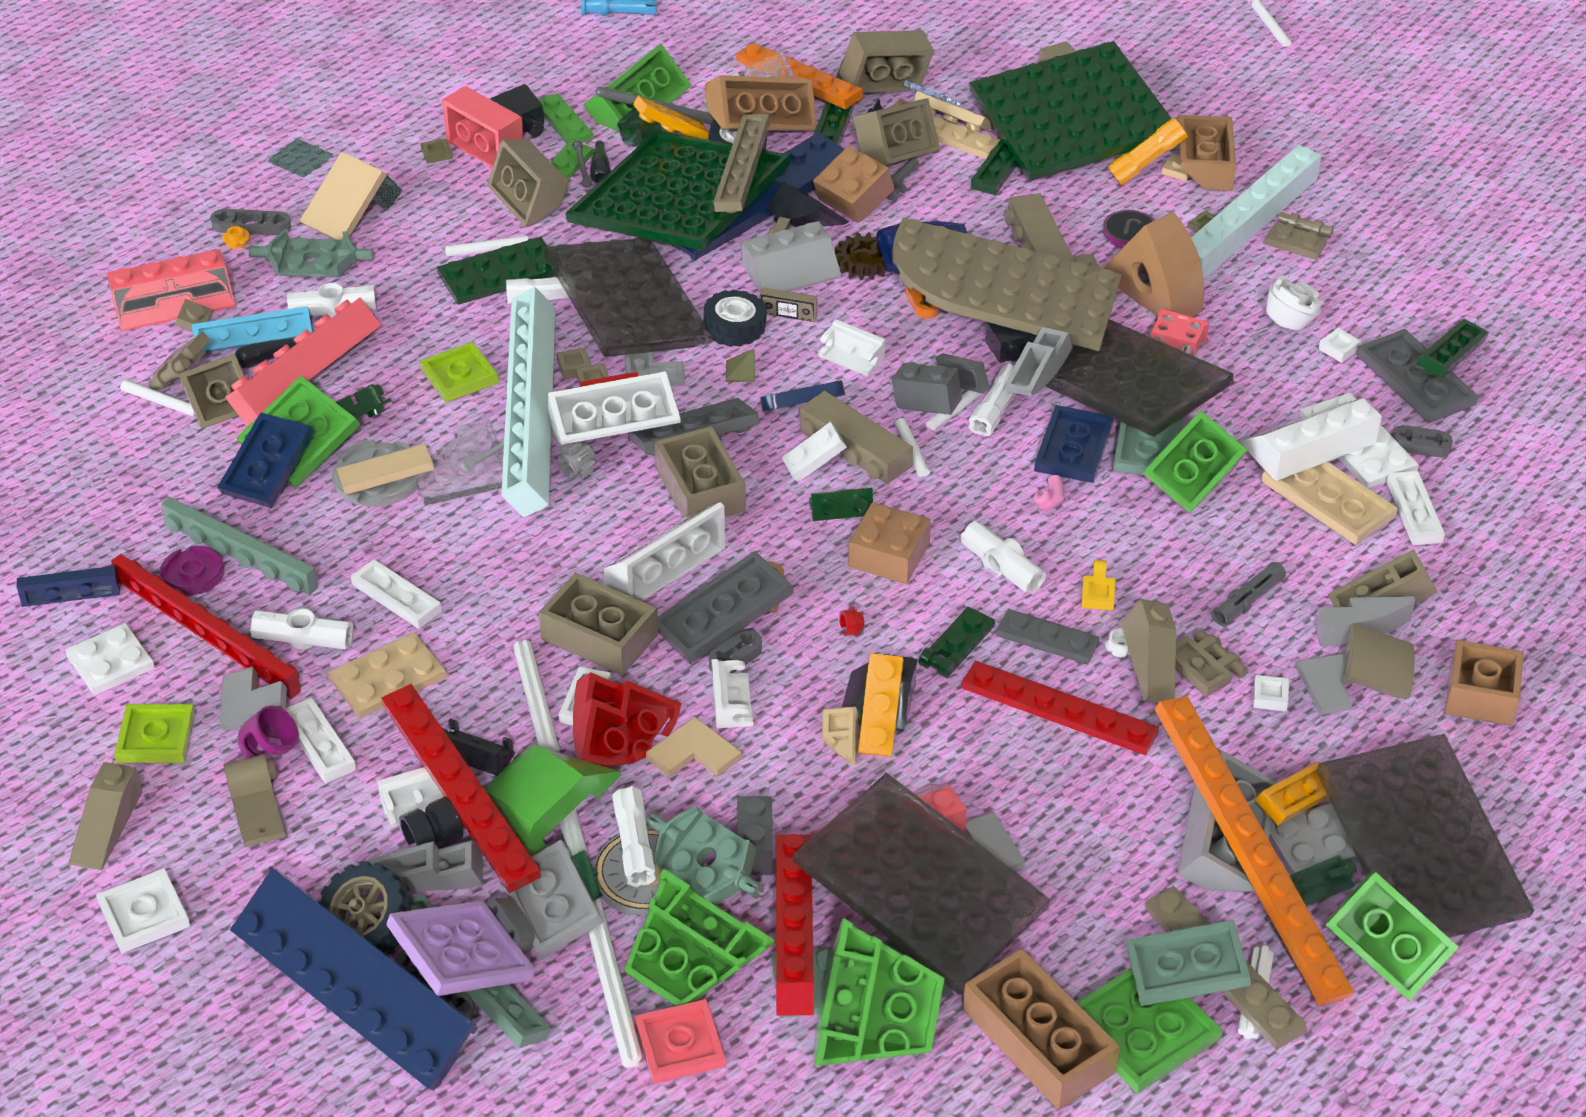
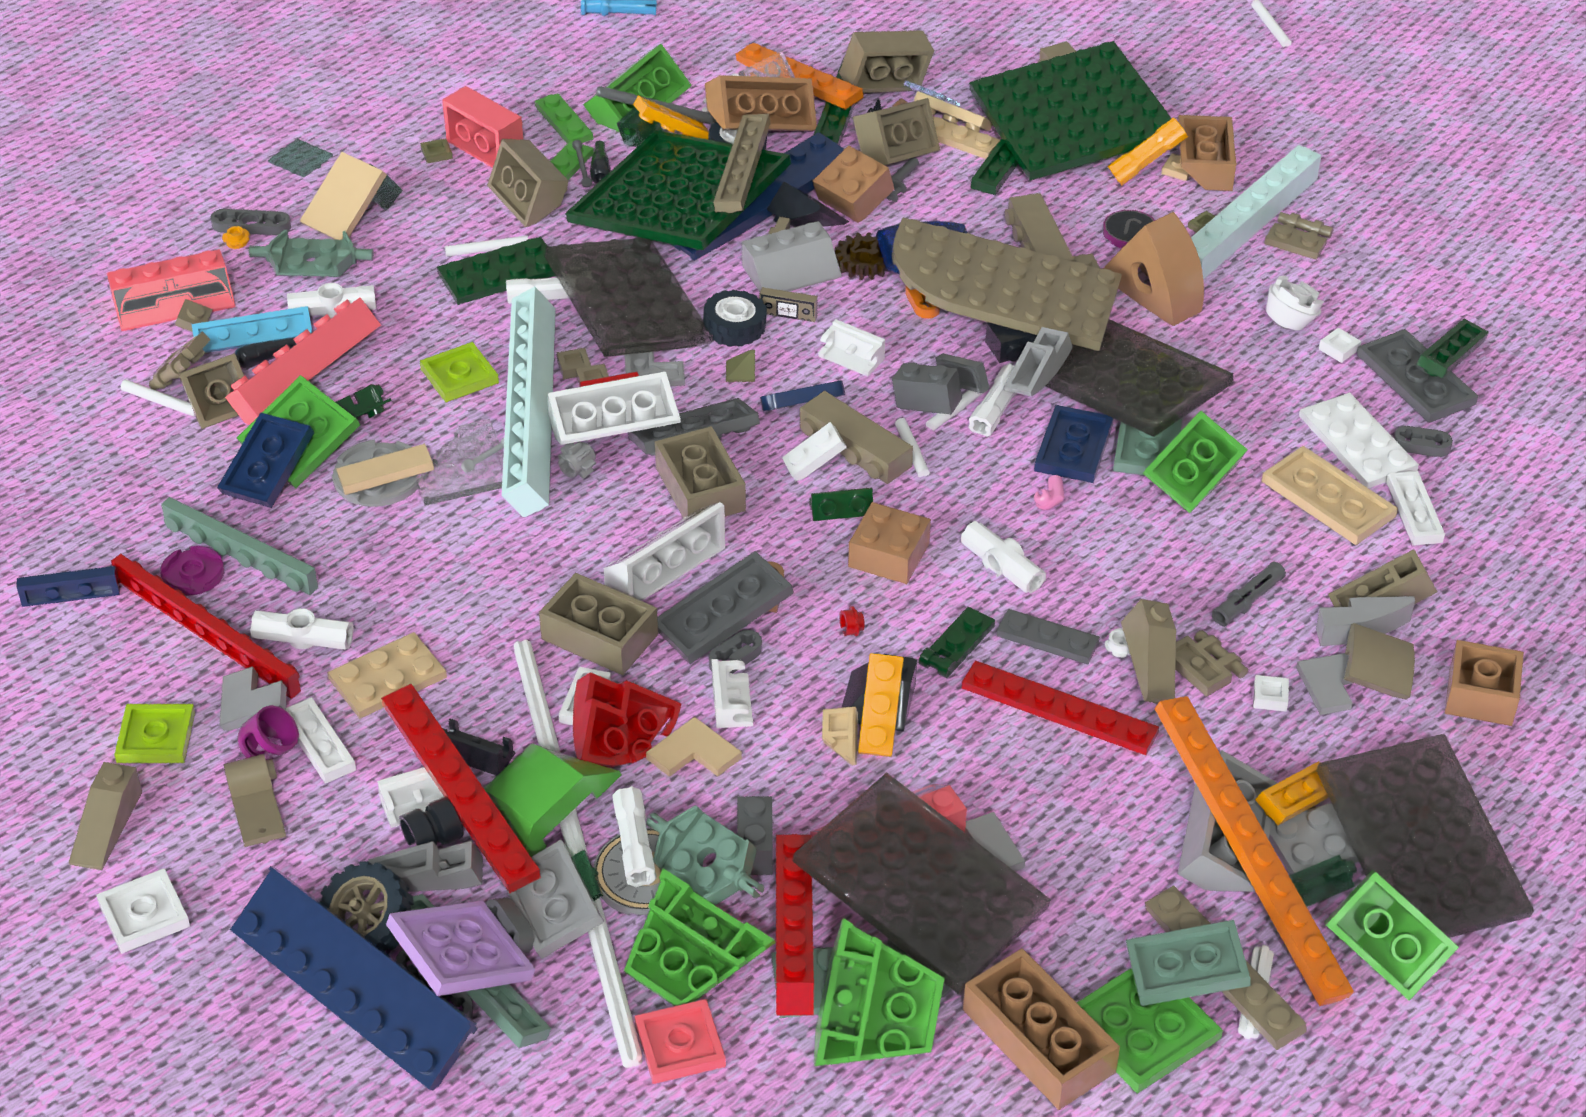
(109, 659): white plate -> none
(396, 594): white plate -> none
(525, 104): black torso -> none
(1098, 590): yellow plate -> none
(1180, 331): coral piece -> none
(1315, 438): white slope -> none

